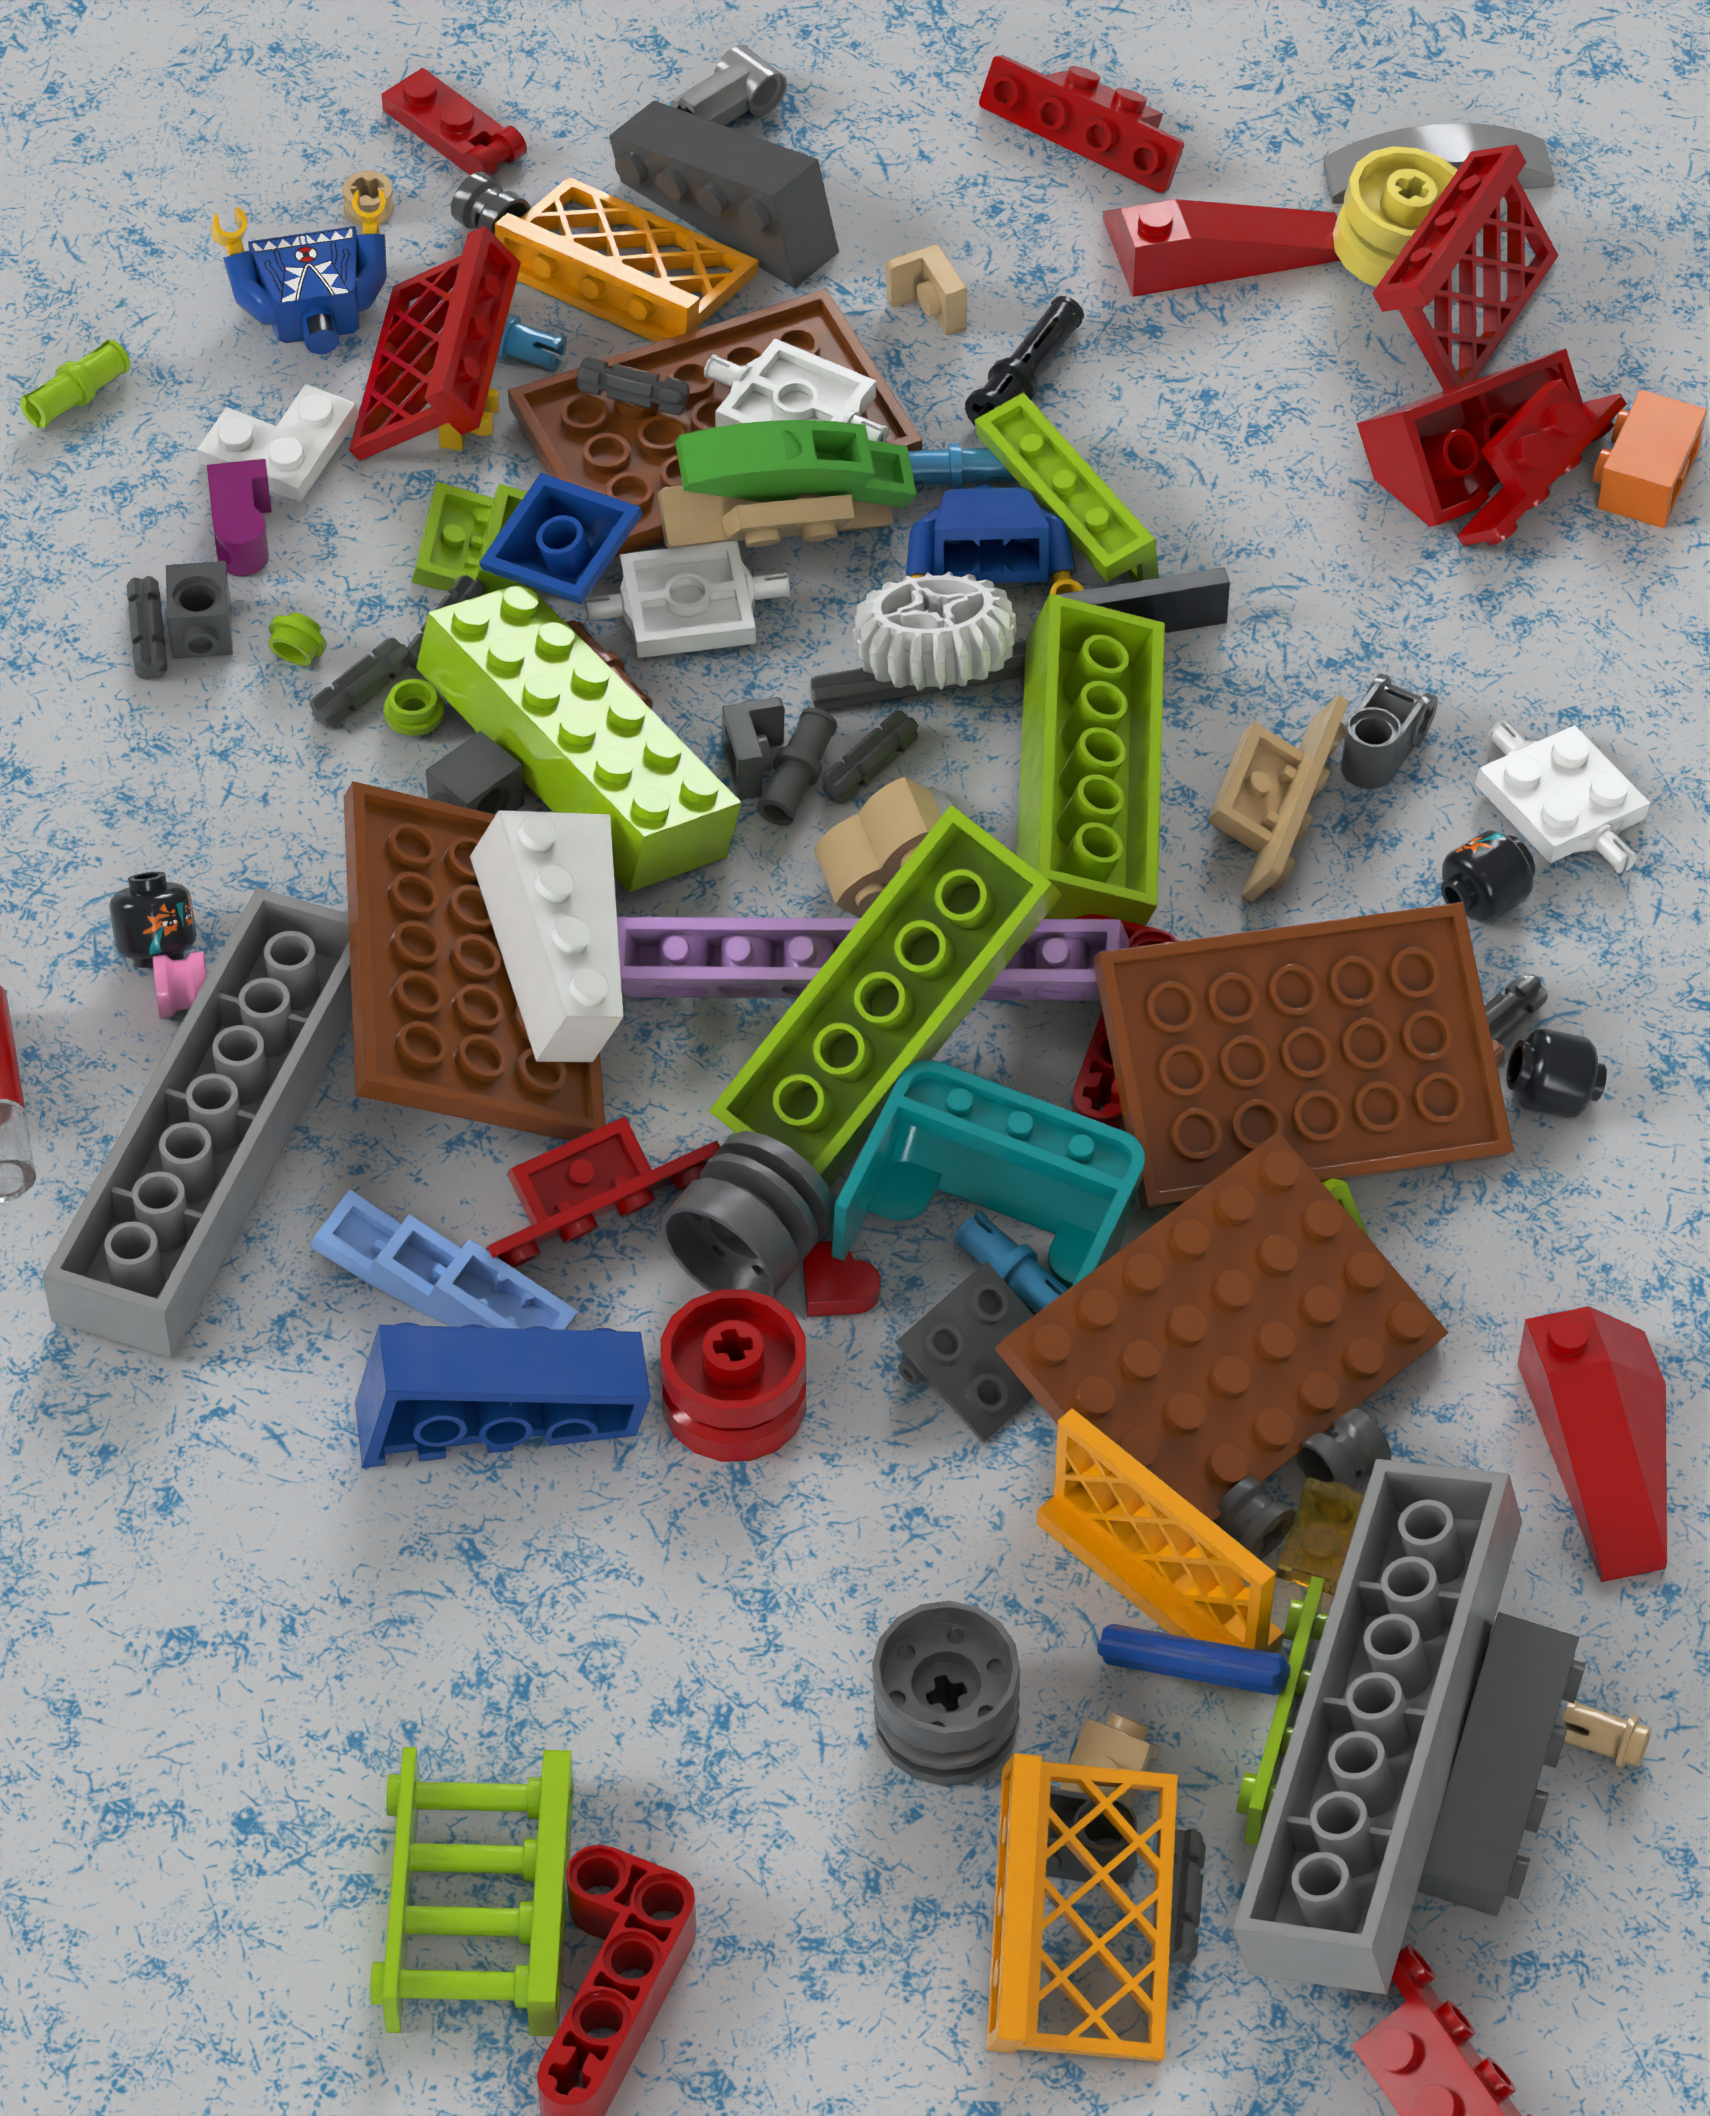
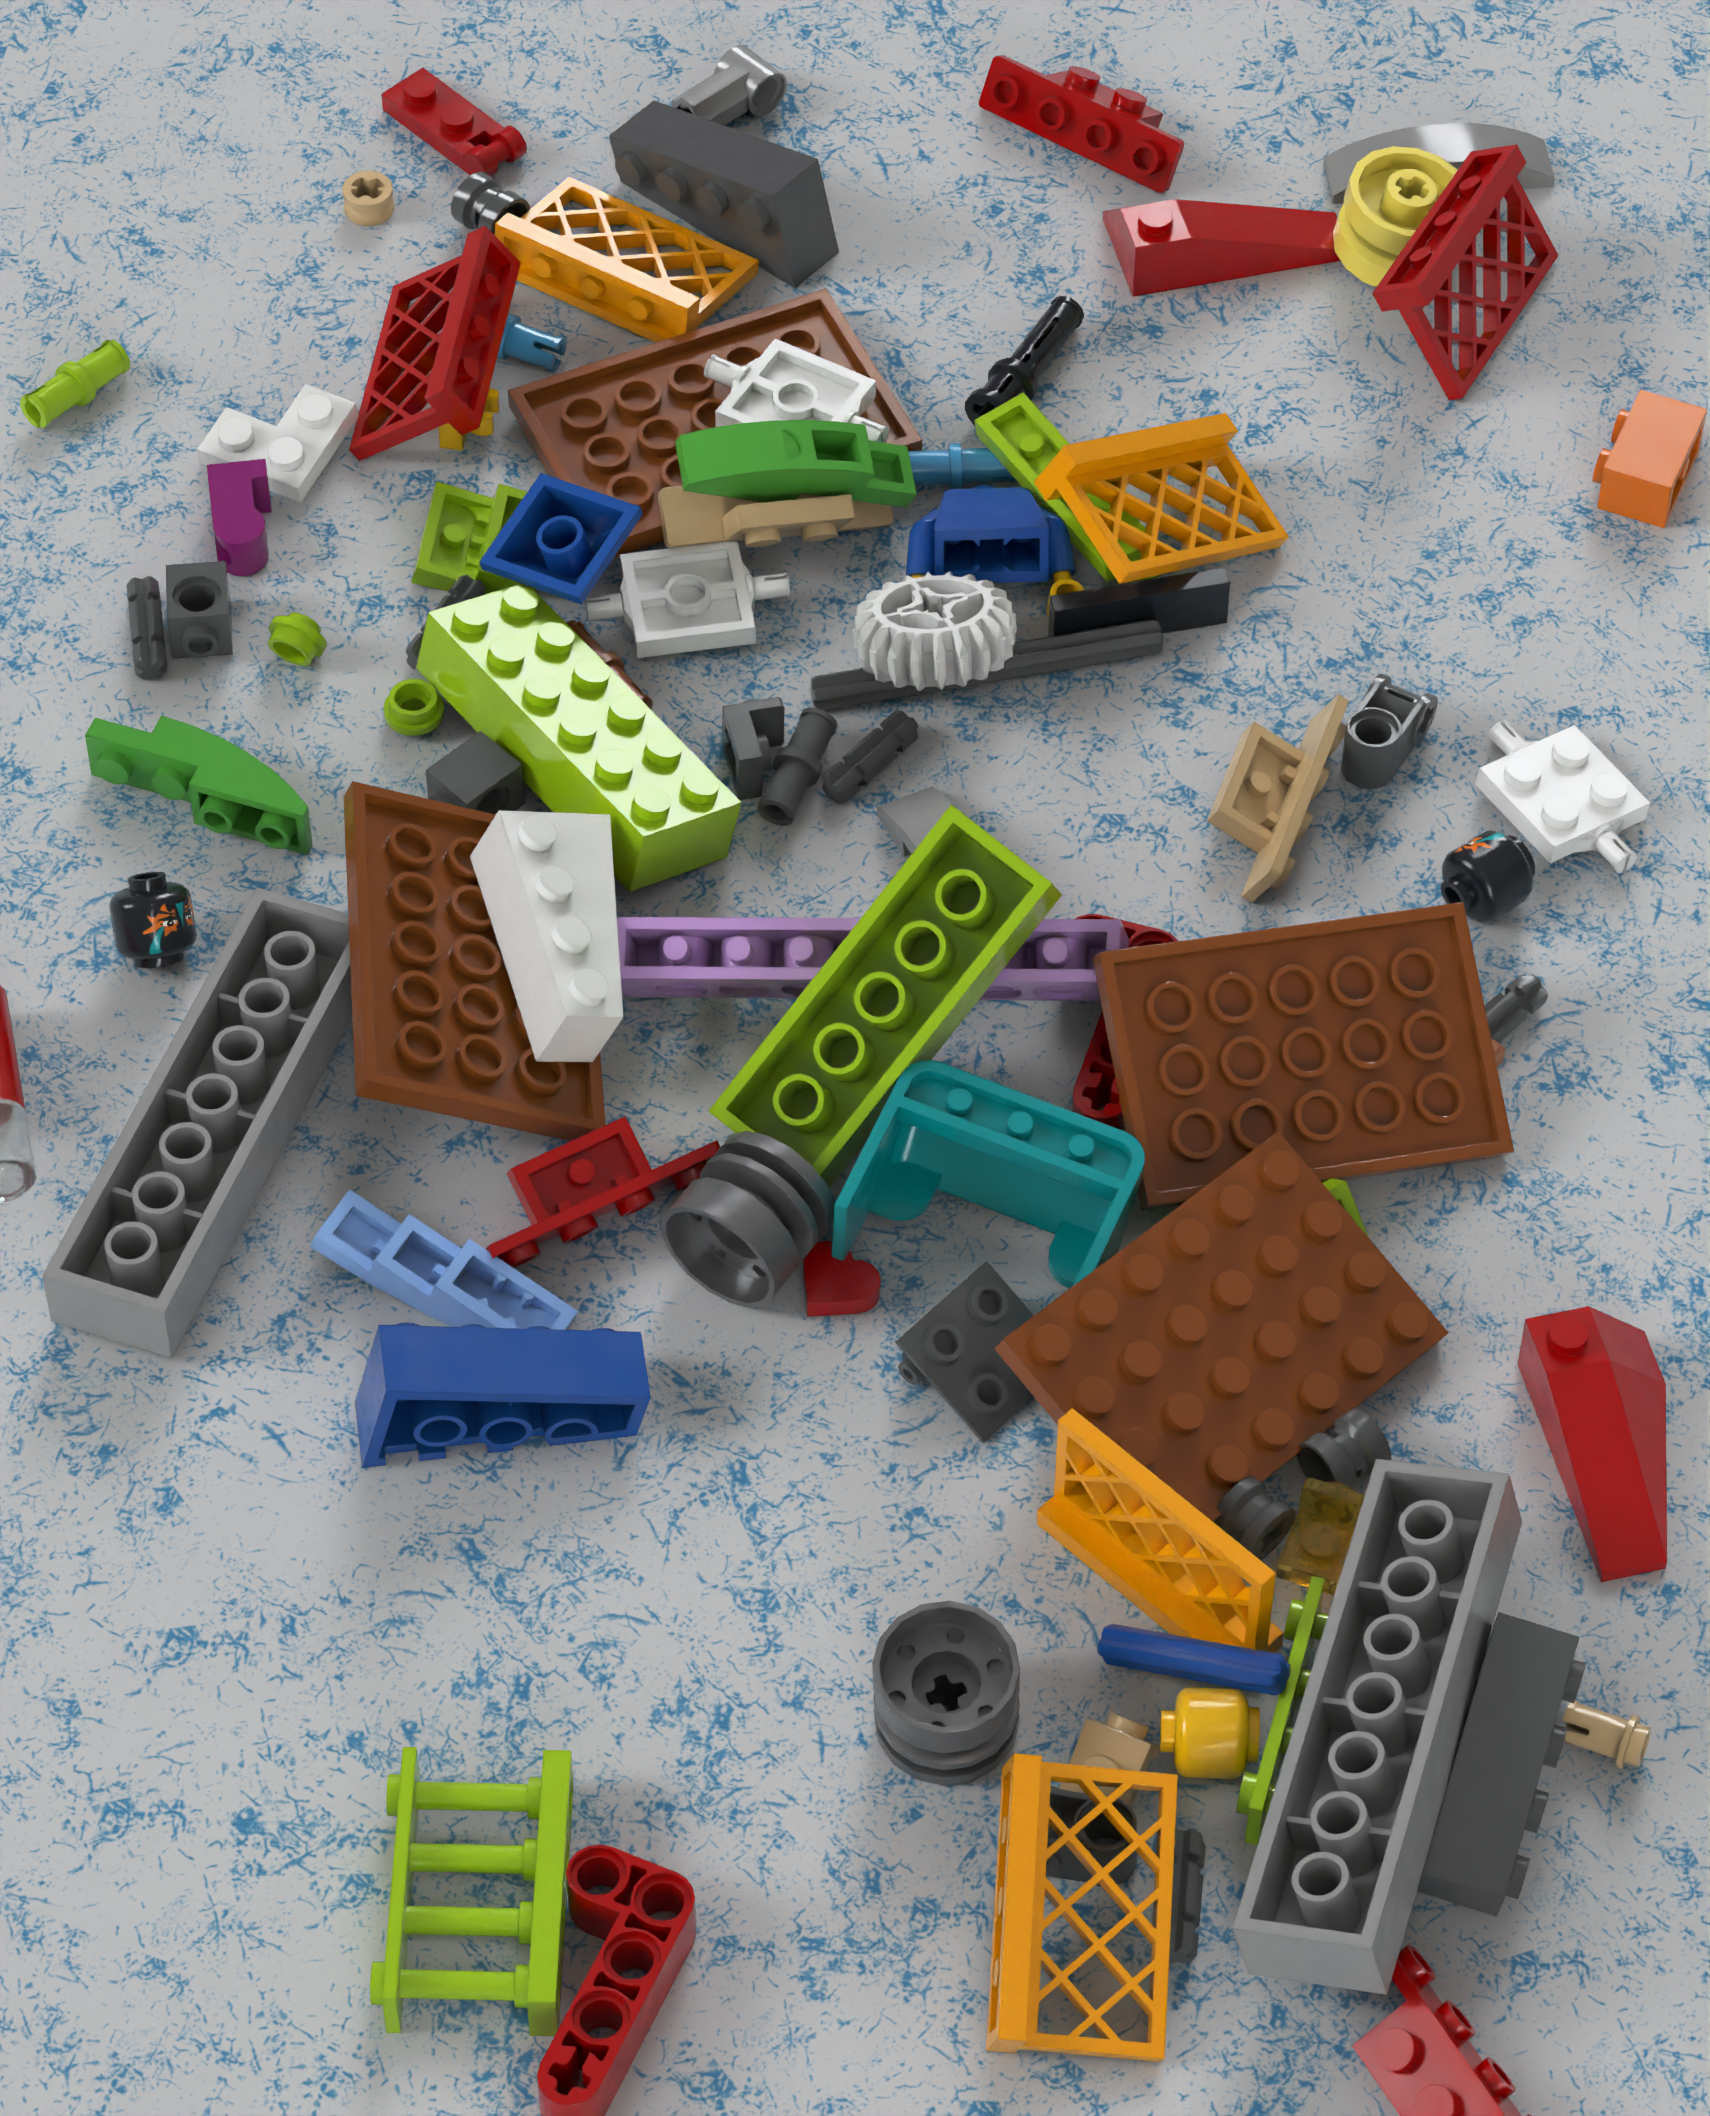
(178, 982): bright pink wheel -> none
(222, 782): none -> bright green slope
(309, 281): blue torso -> none
(360, 682): dark grey axle -> none
(633, 386): dark grey axle -> none
(733, 1375): red wheel -> none
(872, 846): tan brick -> none
(933, 281): tan bracket -> none
(1012, 1262): dark azure pin -> none
(1093, 758): lime brick -> none
(1145, 461): none -> light orange fence
(1211, 1733): none -> yellow head
(1433, 446): red wedge -> none
(1533, 452): red bracket -> none
(1555, 1073): black head -> none

